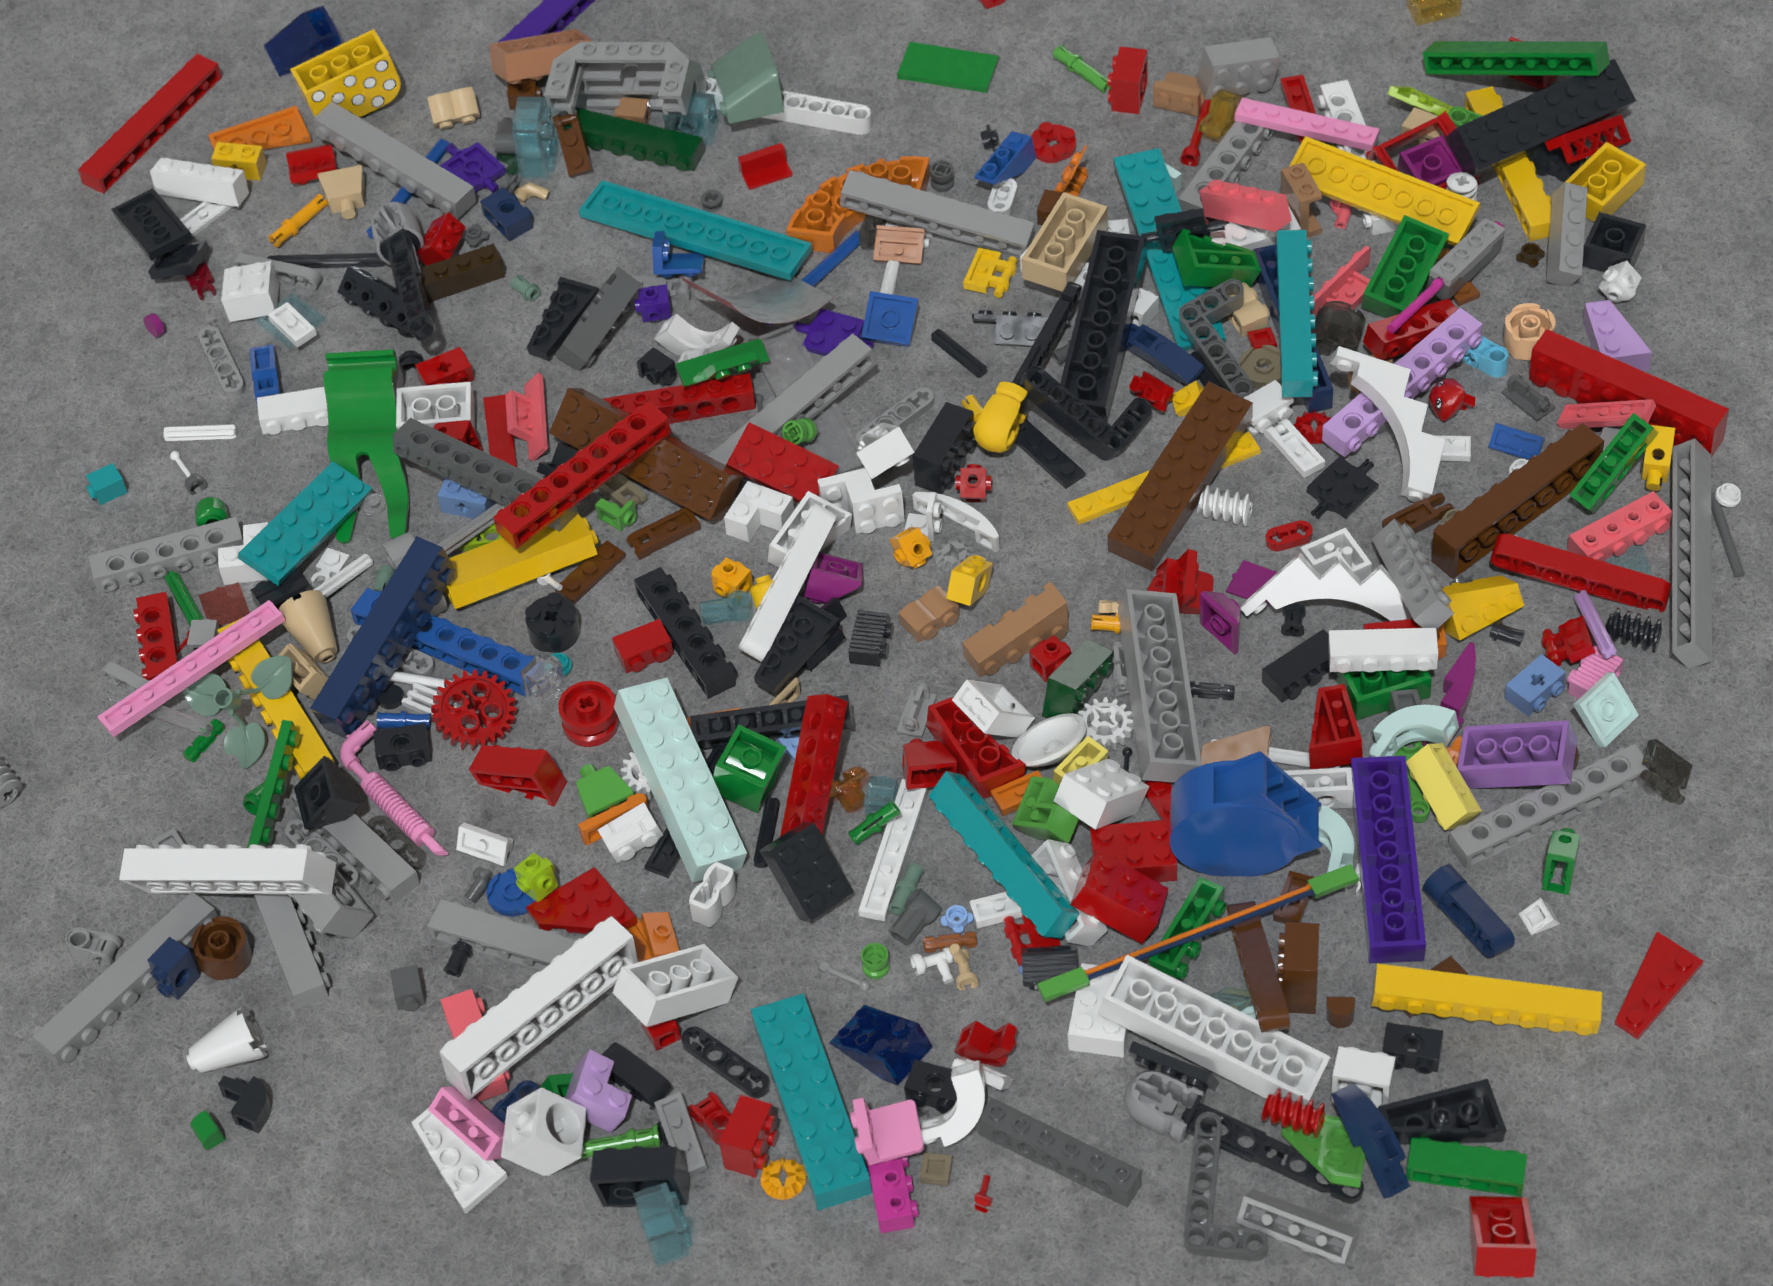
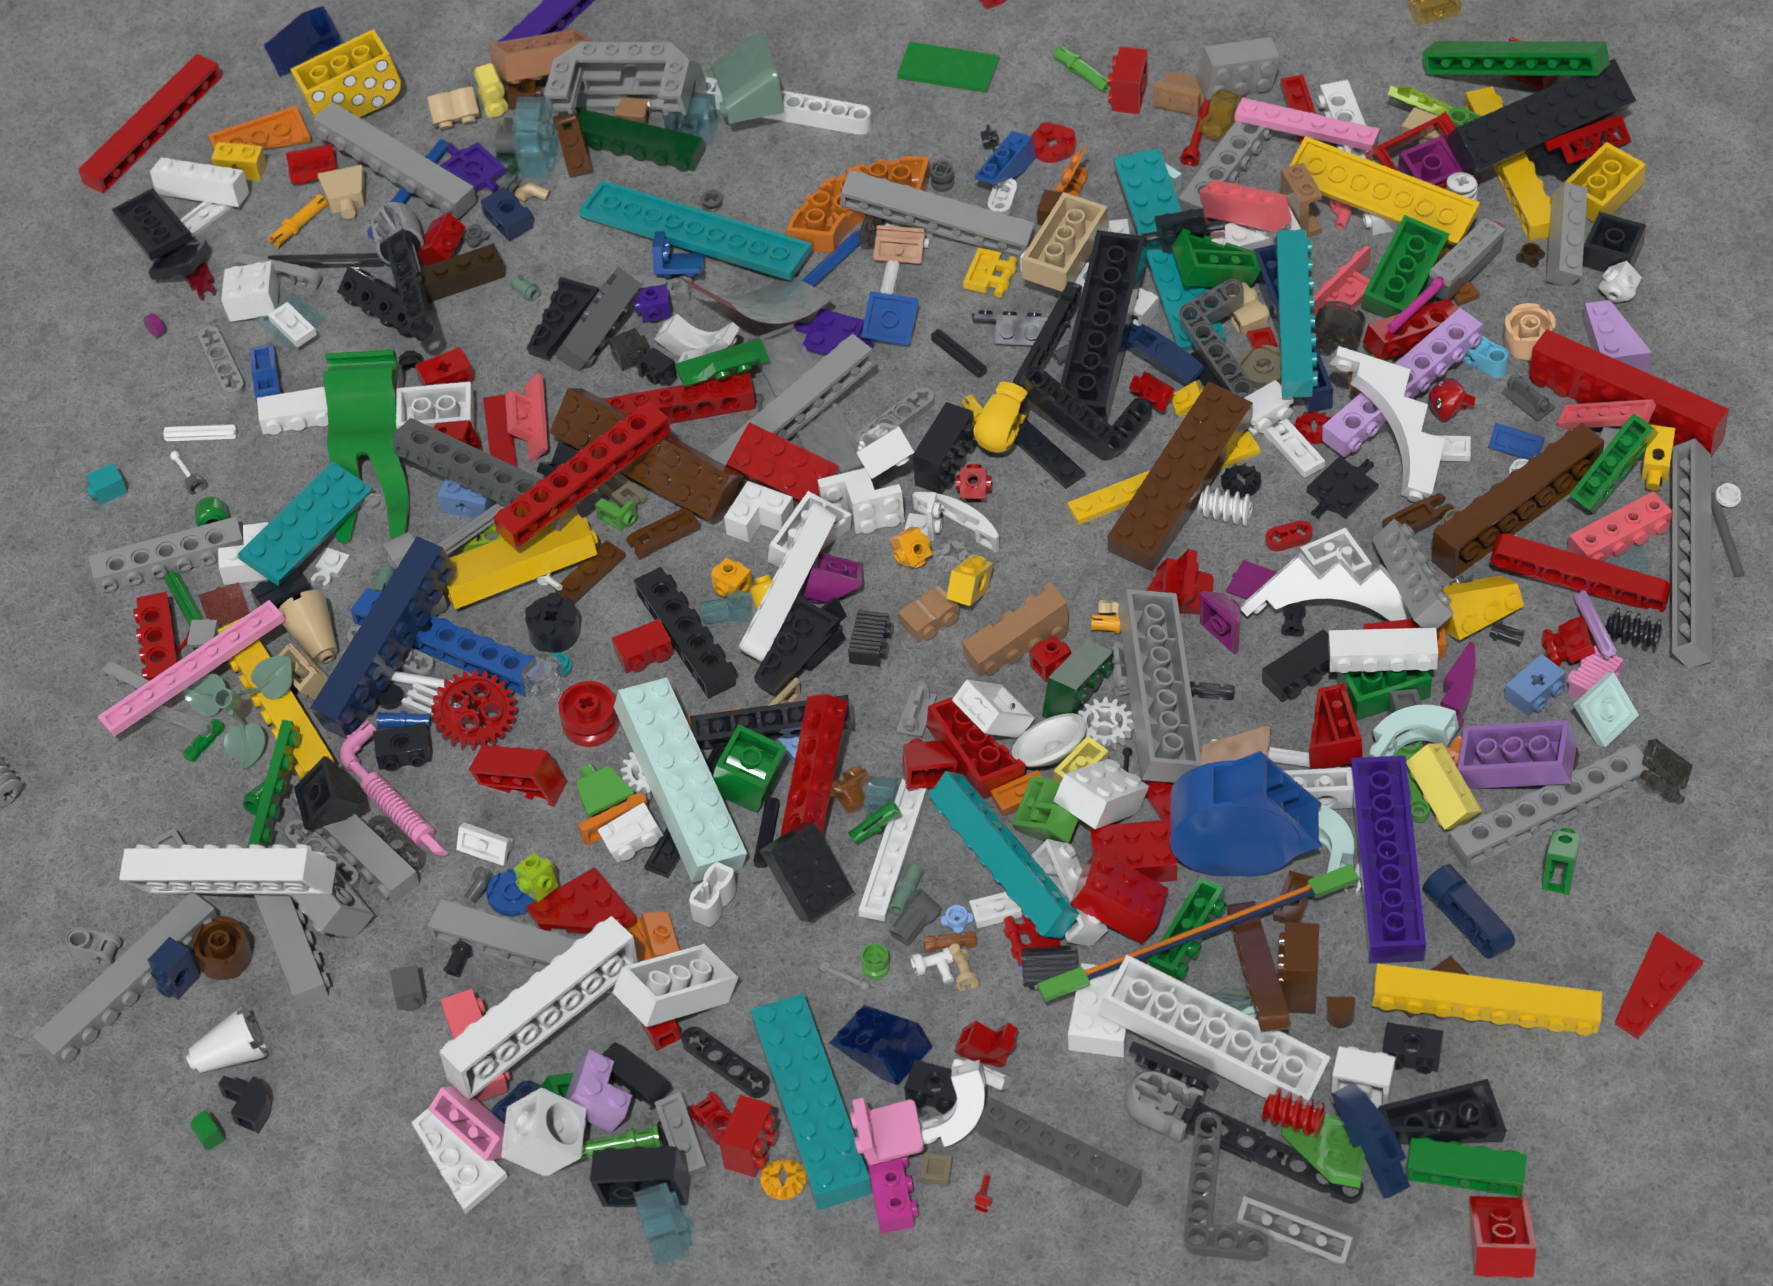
(345, 575): white axle -> none
(490, 90): none -> light yellow brick
(628, 348): none -> clear smoke brick
(764, 166): red panel -> none
(799, 431): bright green wheel -> none
(1251, 476): none -> black gear
(1538, 917): white slope -> none

